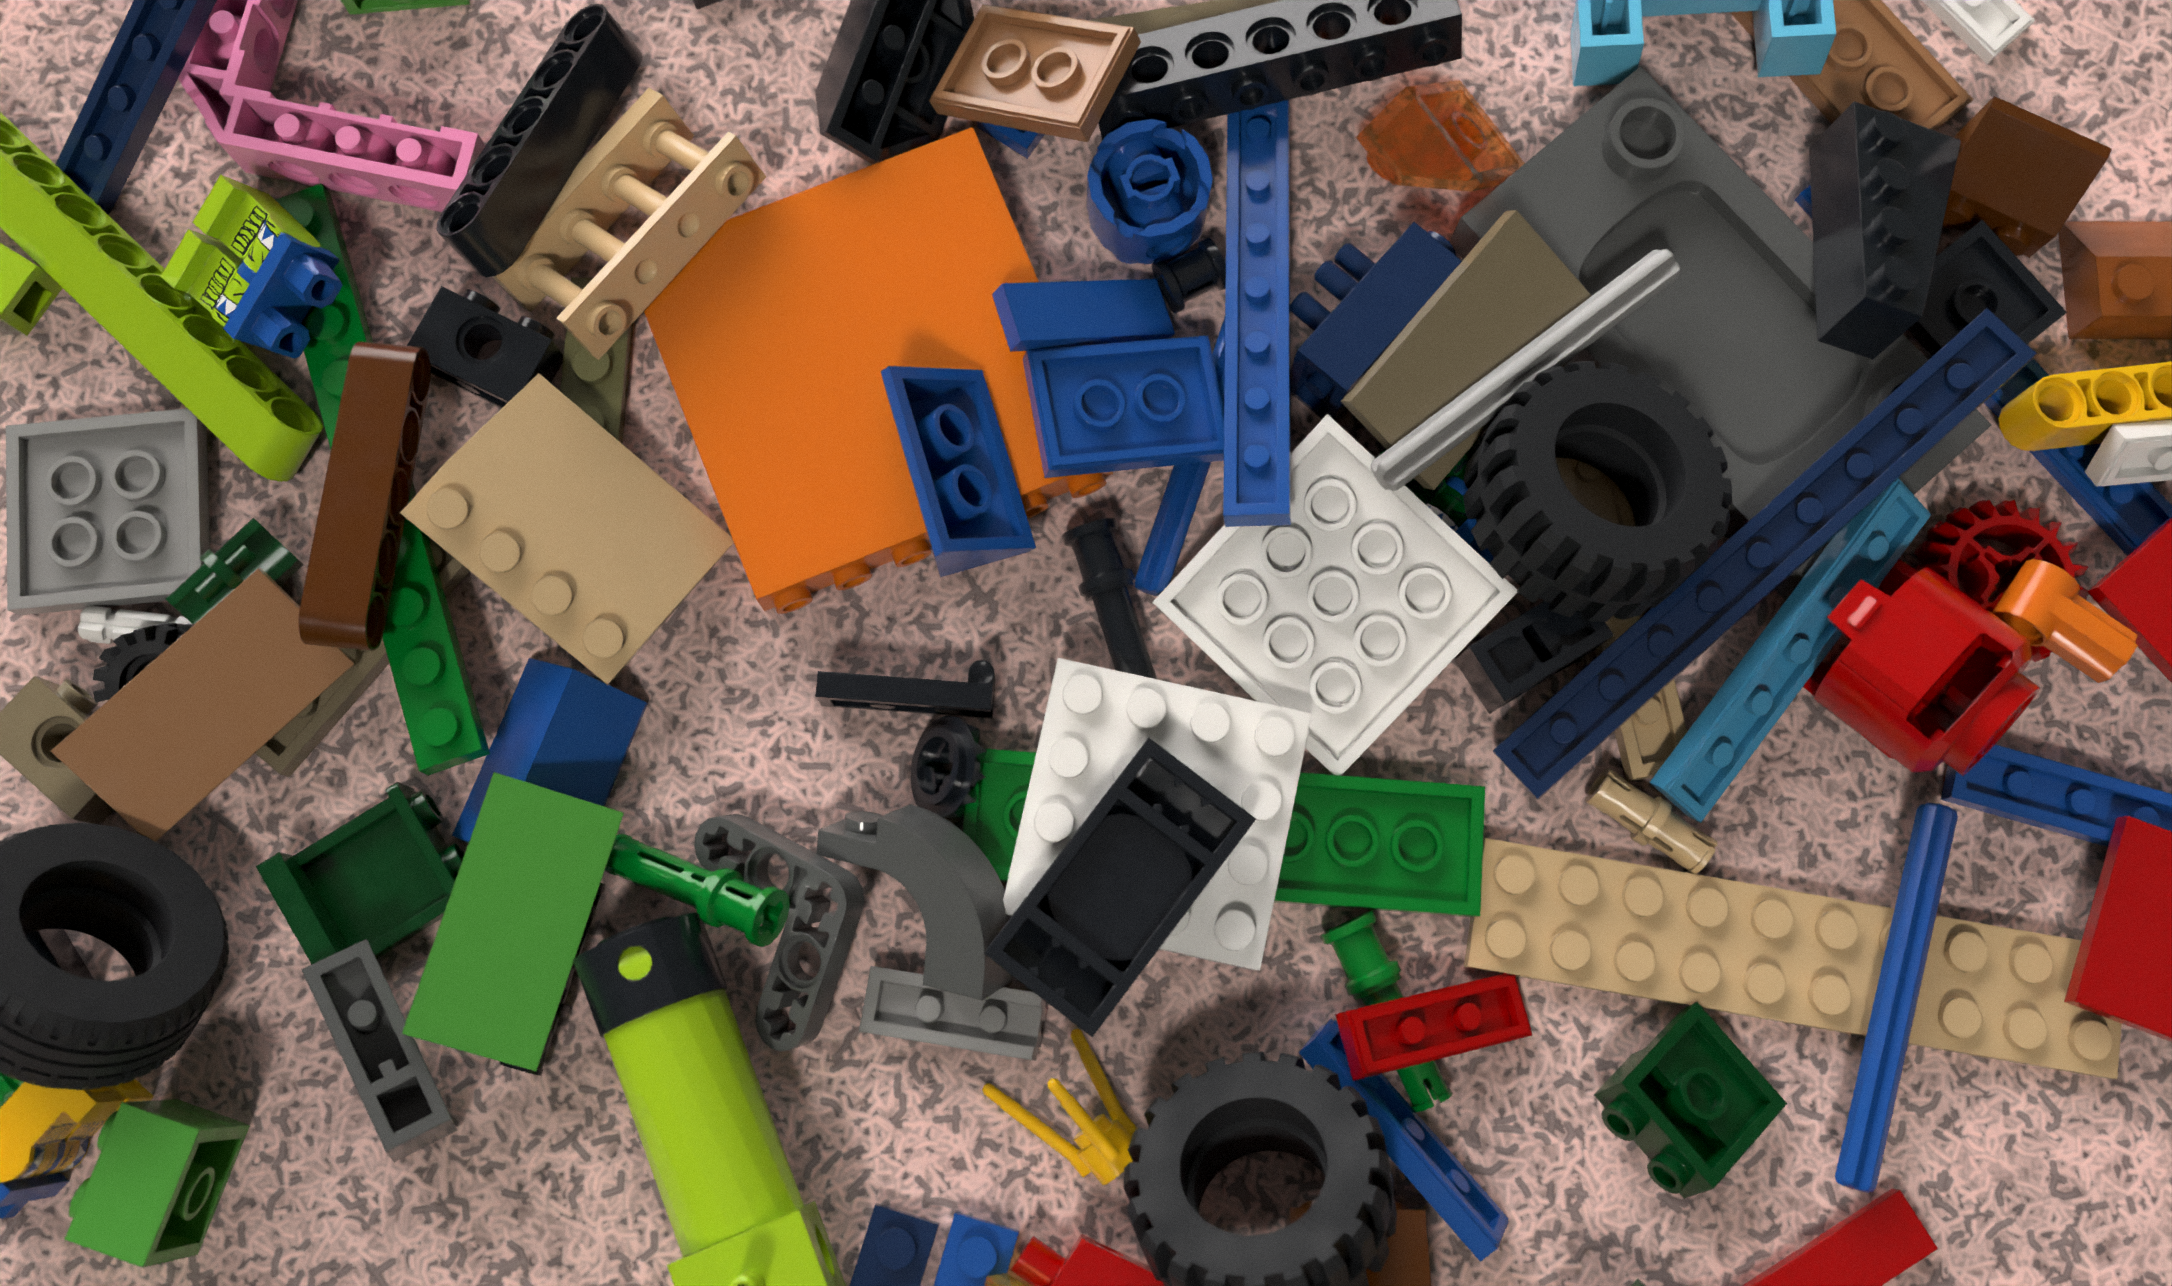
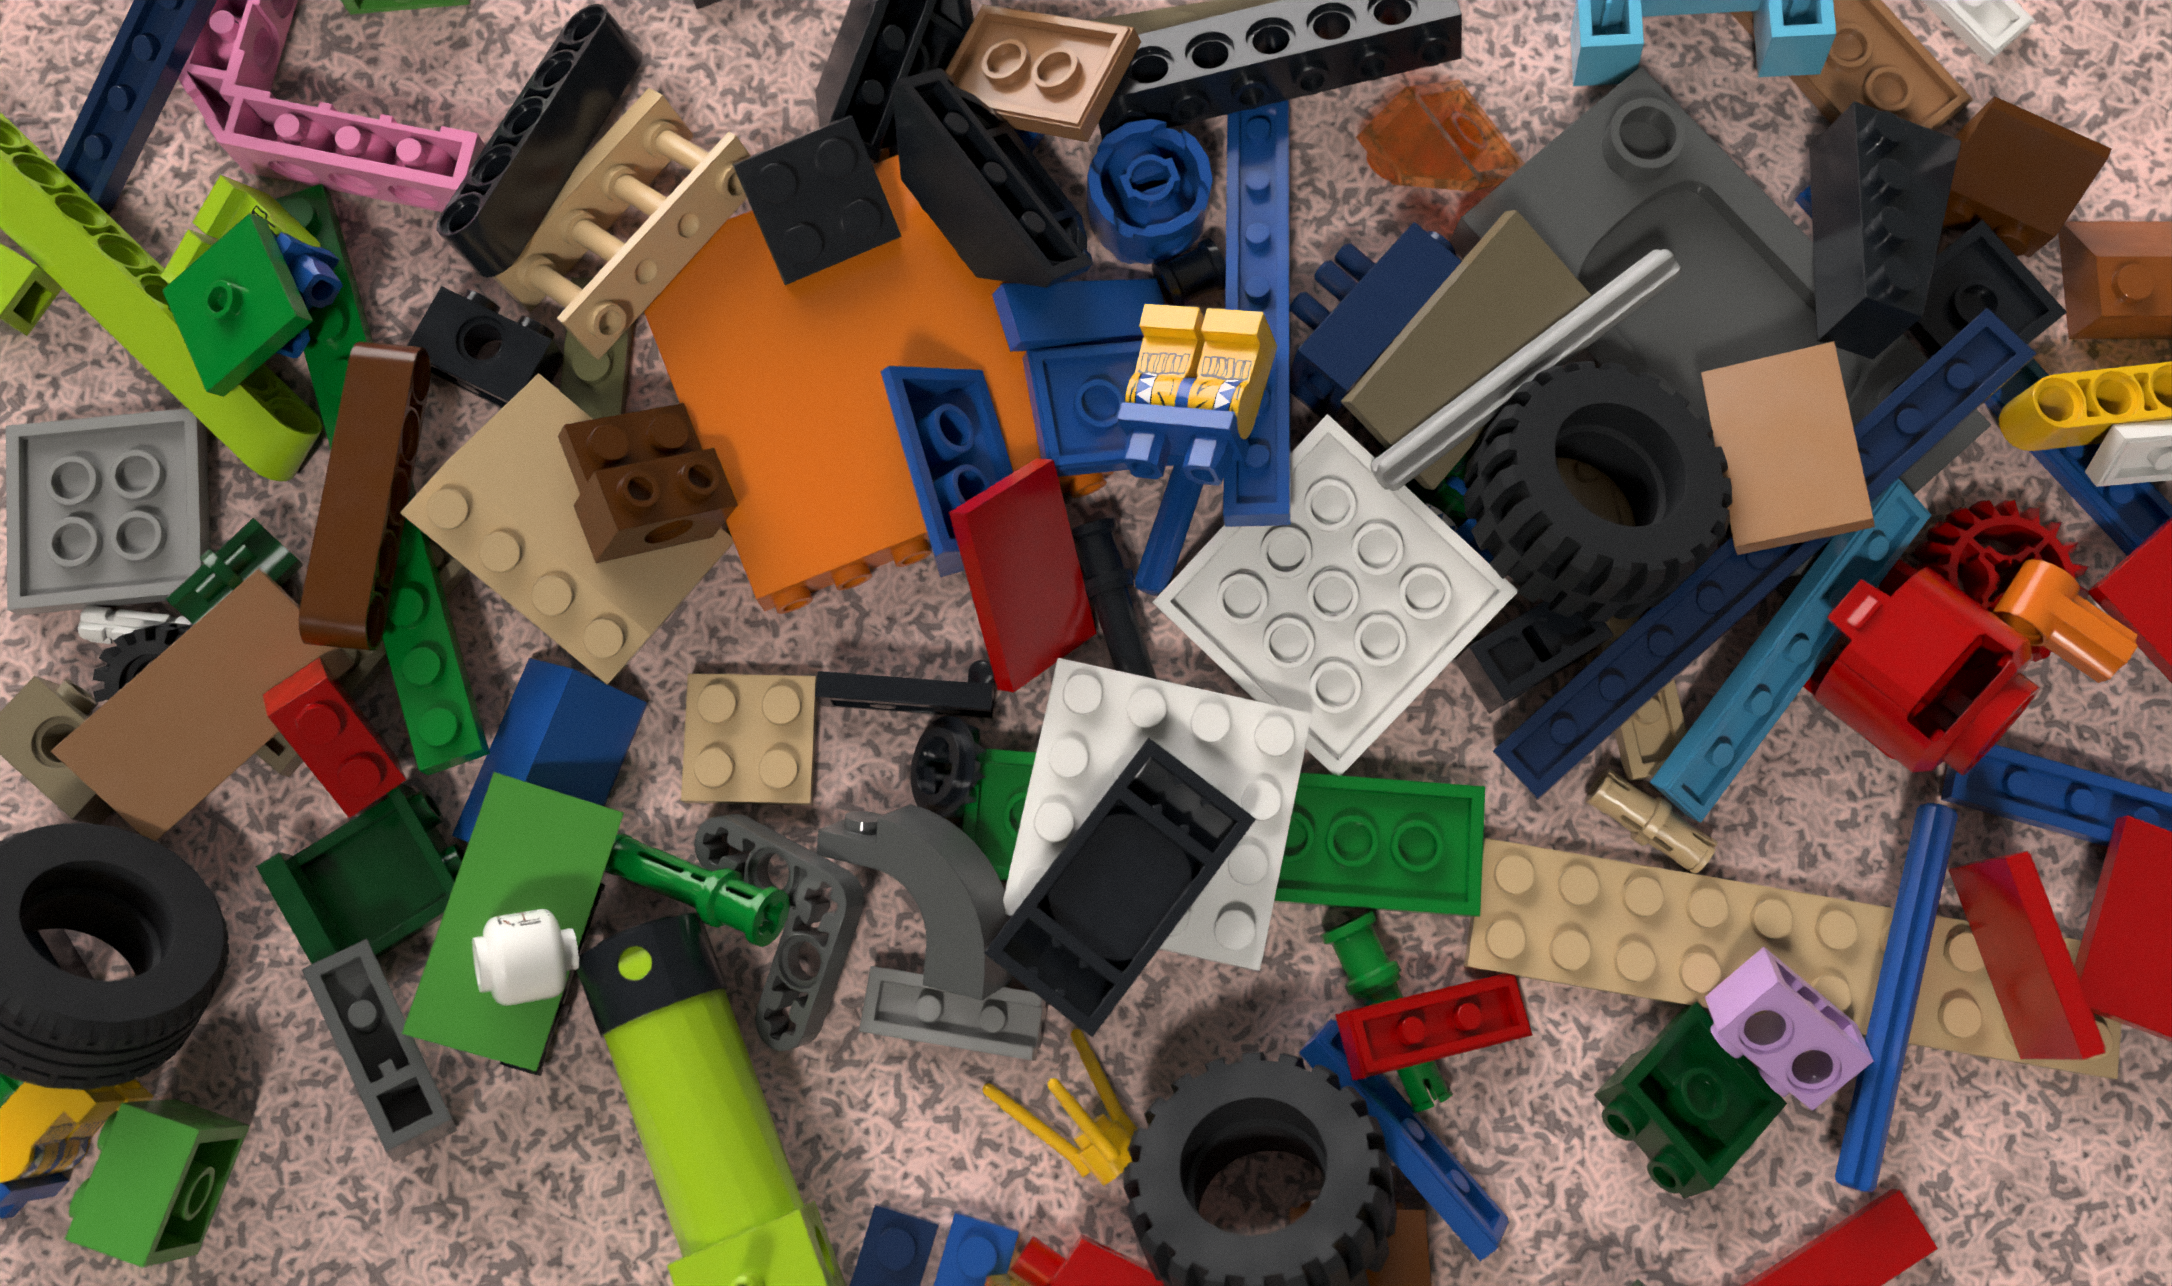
(236, 305): none -> green plate
(333, 737): none -> red brick
(524, 957): none -> white head
(644, 482): none -> reddish brown brick
(749, 739): none -> tan plate
(817, 199): none -> black plate
(984, 185): none -> black wedge
(1023, 573): none -> red tile
(1195, 390): none -> hips
(1788, 449): none -> medium nougat tile
(1794, 1023): none -> lavender brick
(2027, 958): none -> red tile

